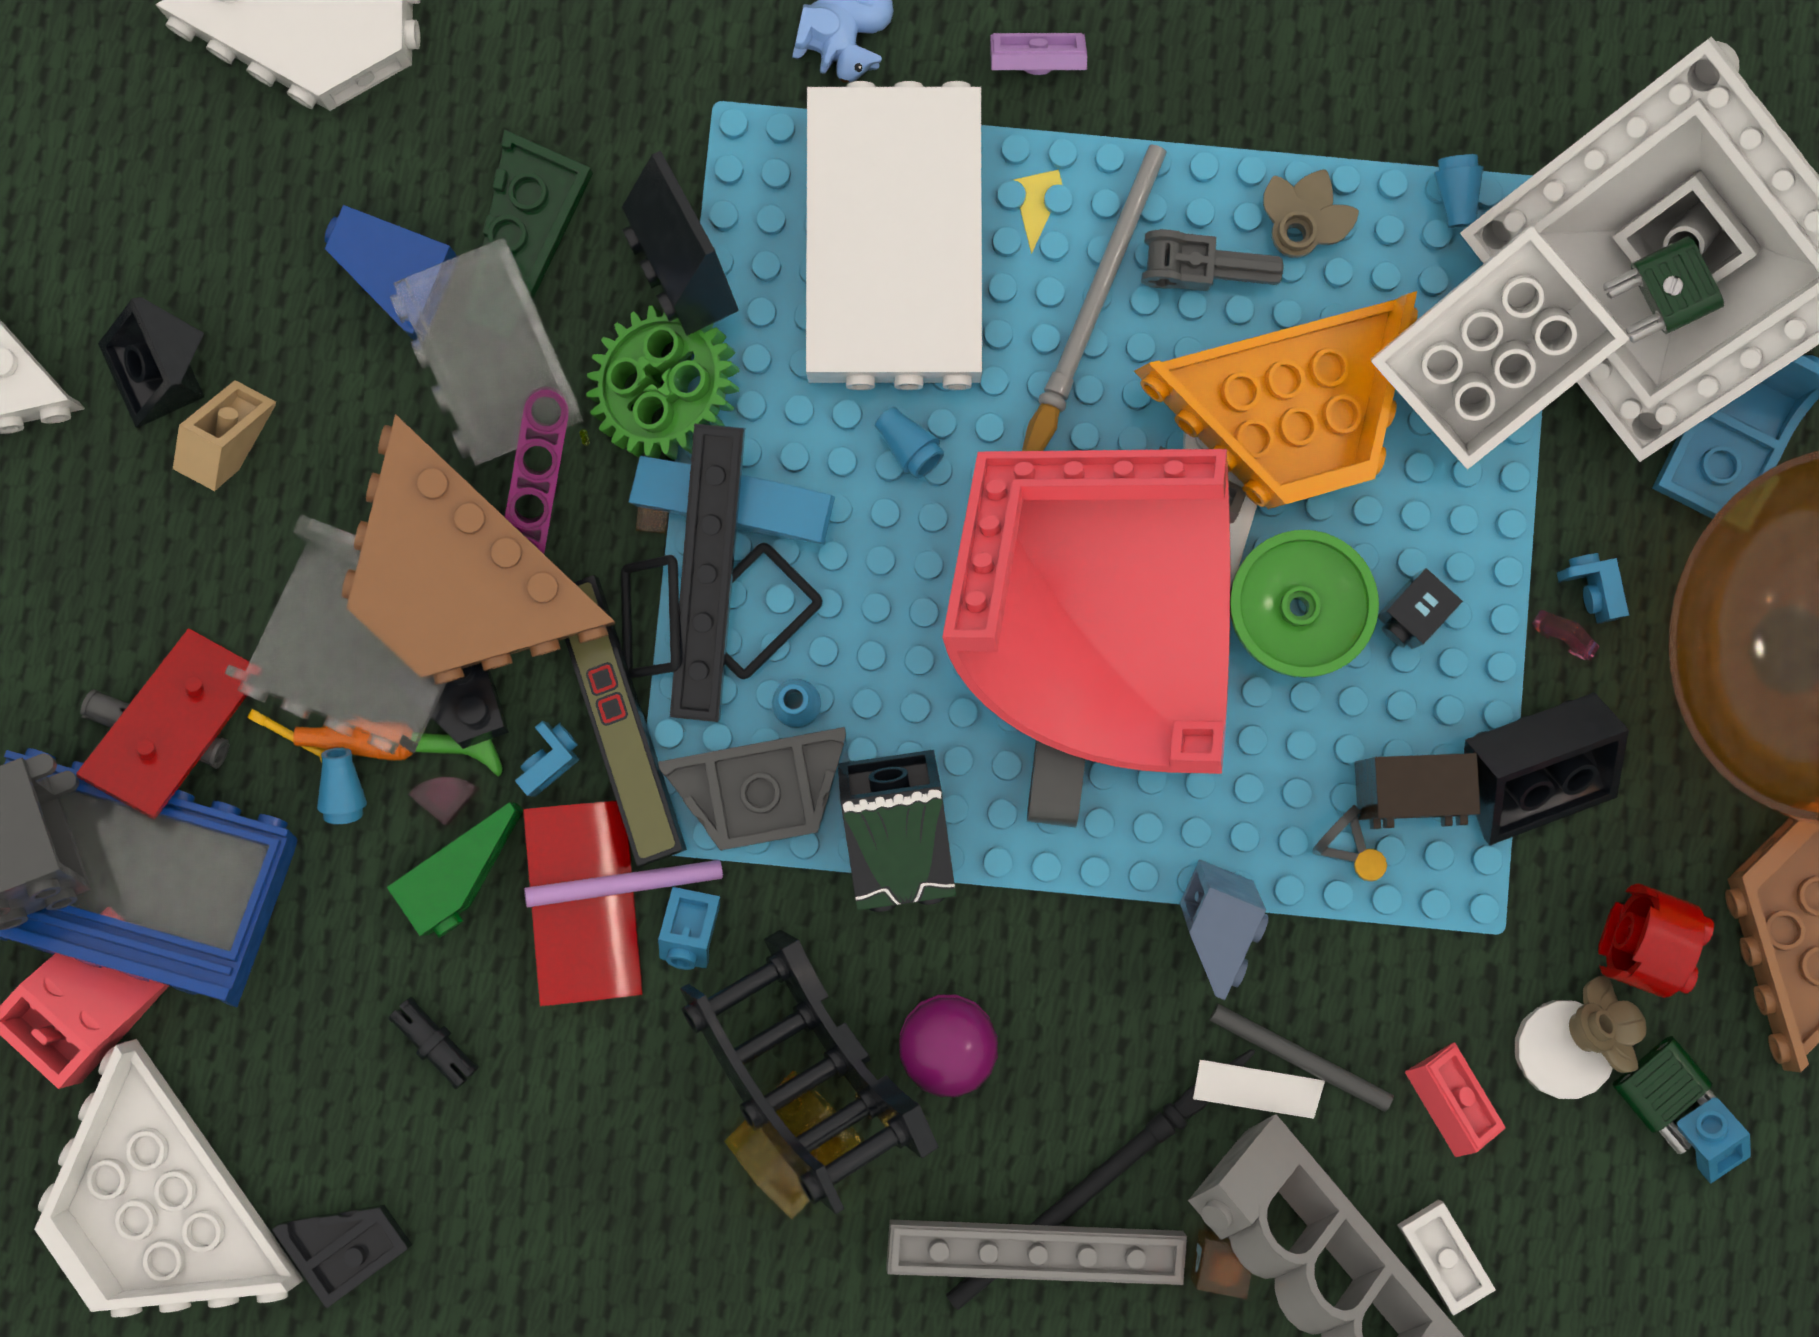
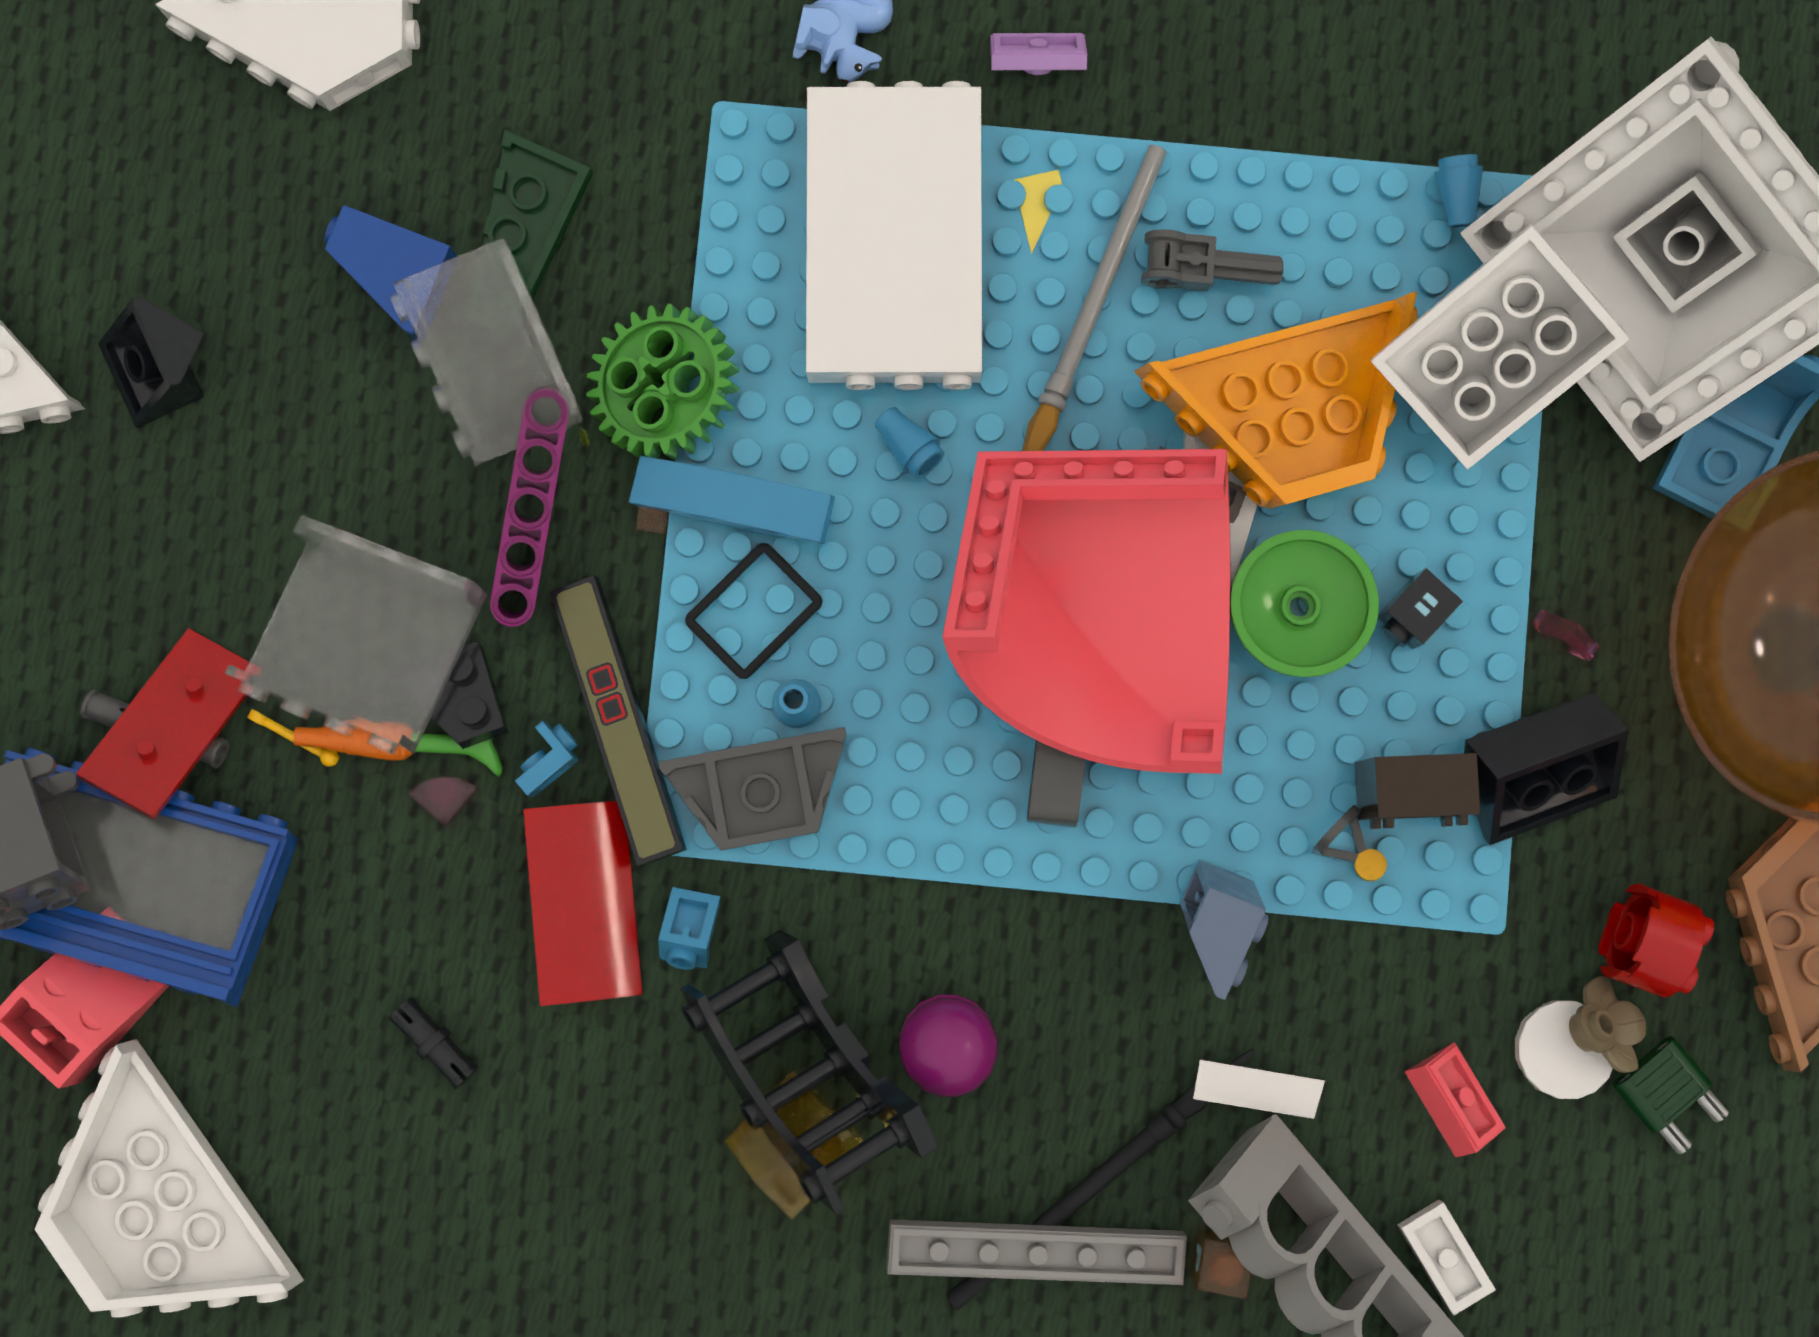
(221, 434): tan slope -> none
(340, 789): dark azure cone -> none
(342, 1248): black wing -> none
(451, 575): medium nougat piece -> none
(452, 877): green slope -> none
(623, 883): lavender bar -> none
(672, 564): black piece -> none
(675, 250): black slope -> none
(707, 571): black tile -> none
(896, 831): slope -> none
(1301, 1057): dark grey bar -> none
(1308, 209): dark tan plate -> none
(1604, 590): dark azure bracket -> none
(1674, 286): dark green piece -> none
(1716, 1137): dark azure bracket -> none

